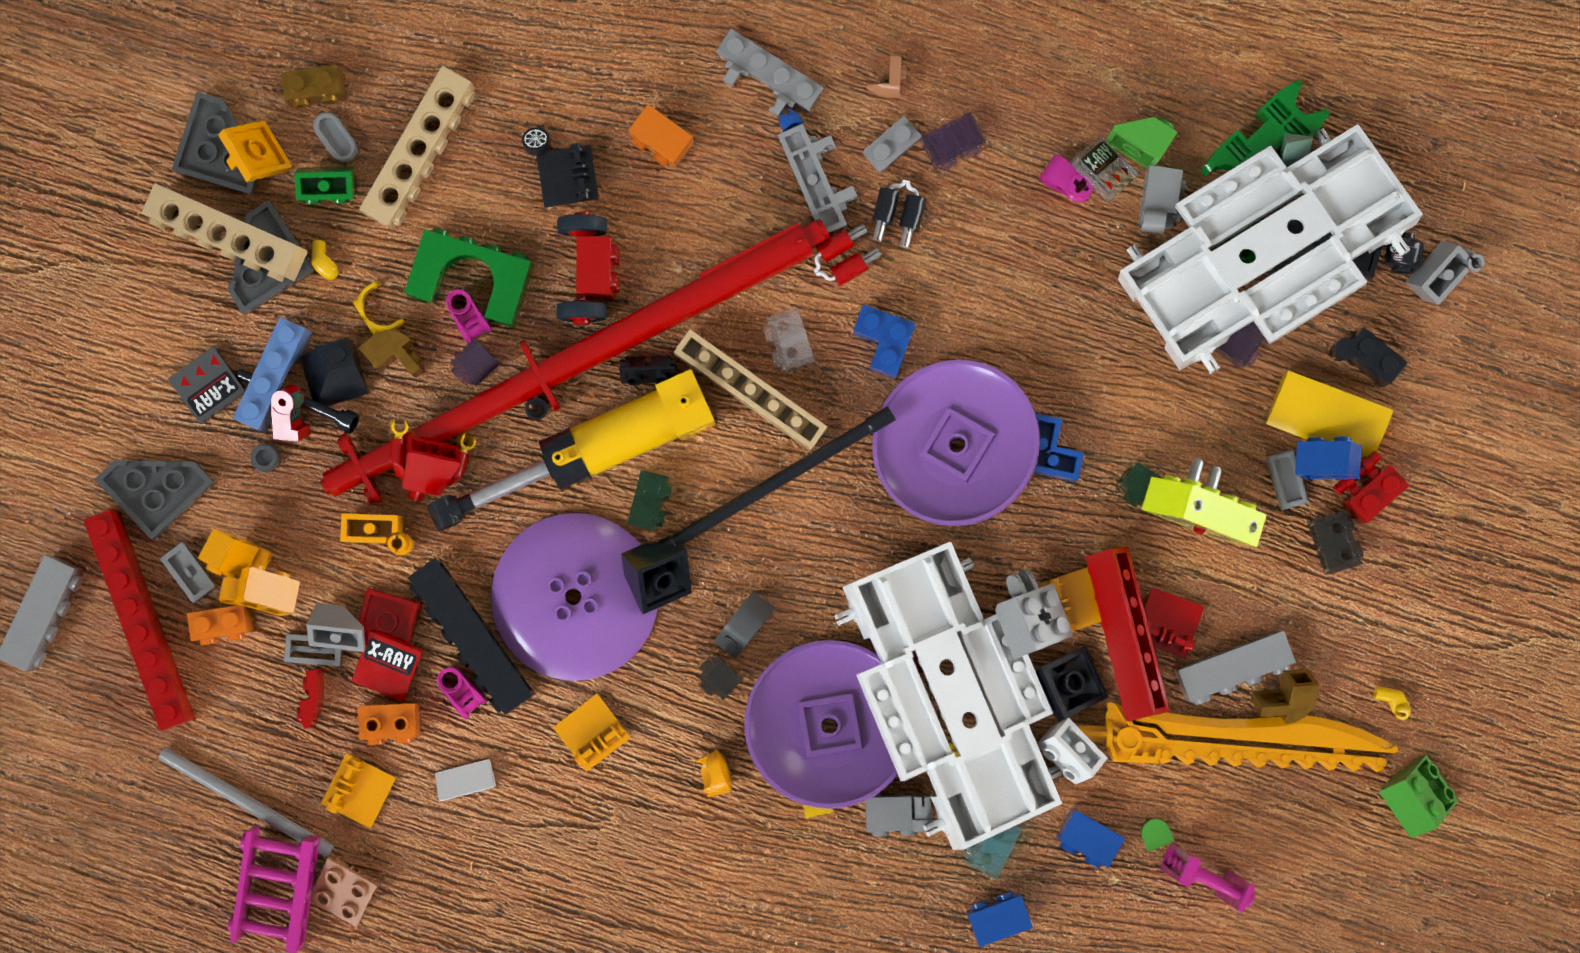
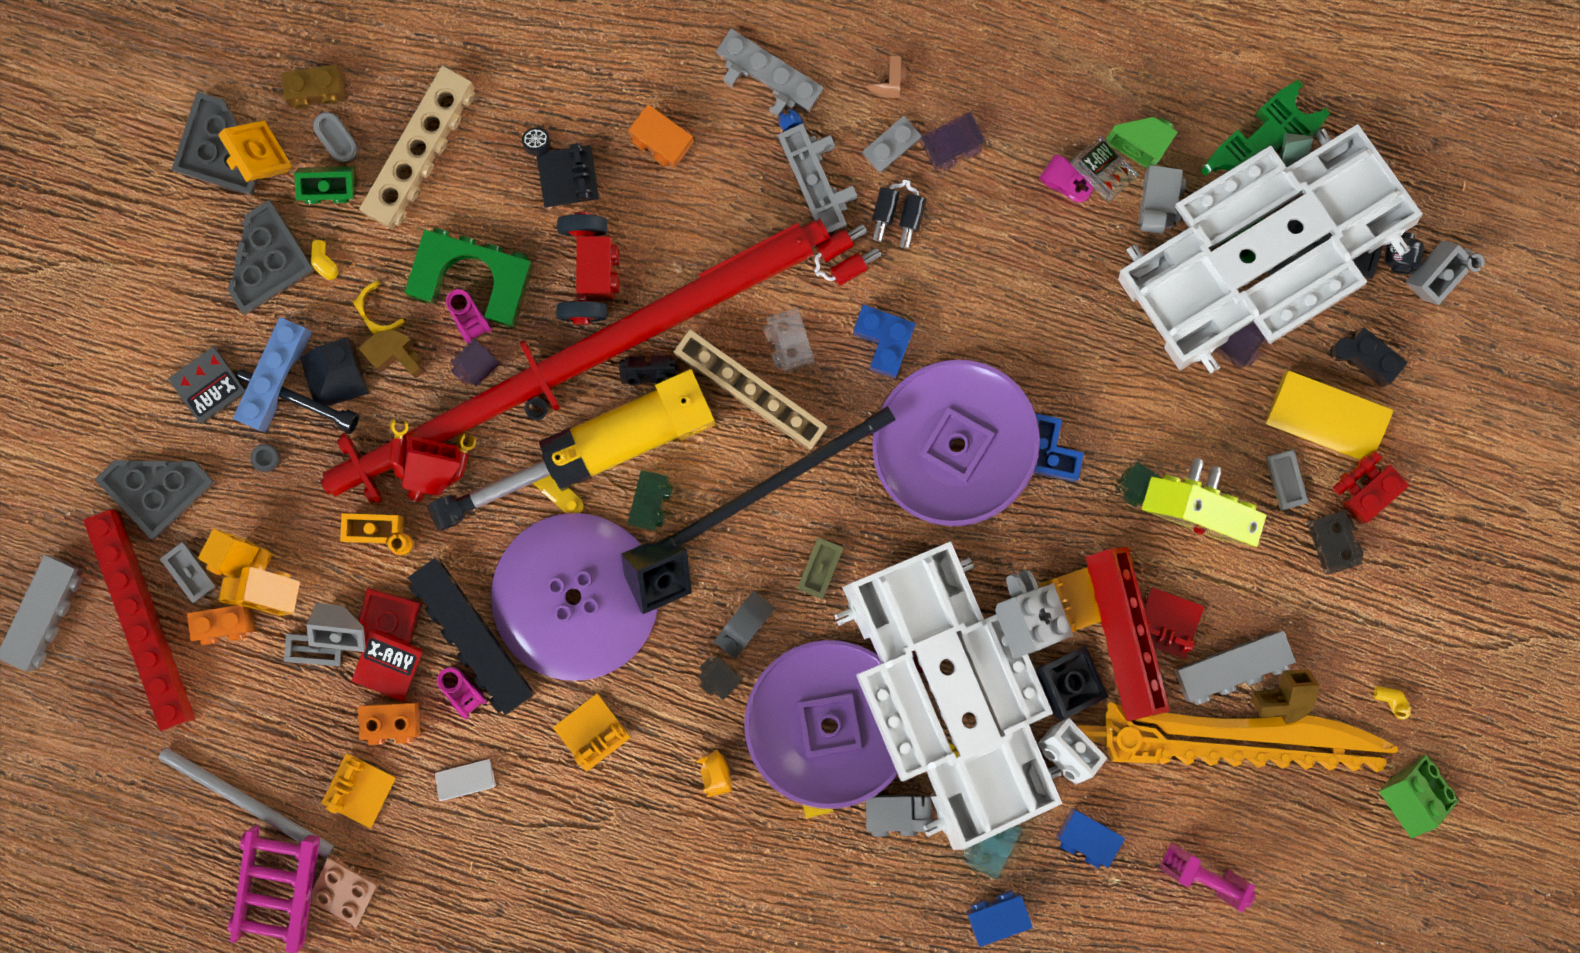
(161, 209): tan brick -> none
(287, 414): leg -> none
(310, 709): red slope -> none
(565, 500): none -> yellow piece
(820, 568): none -> olive plate
(1155, 834): bright green tile -> none
(1328, 459): blue brick -> none

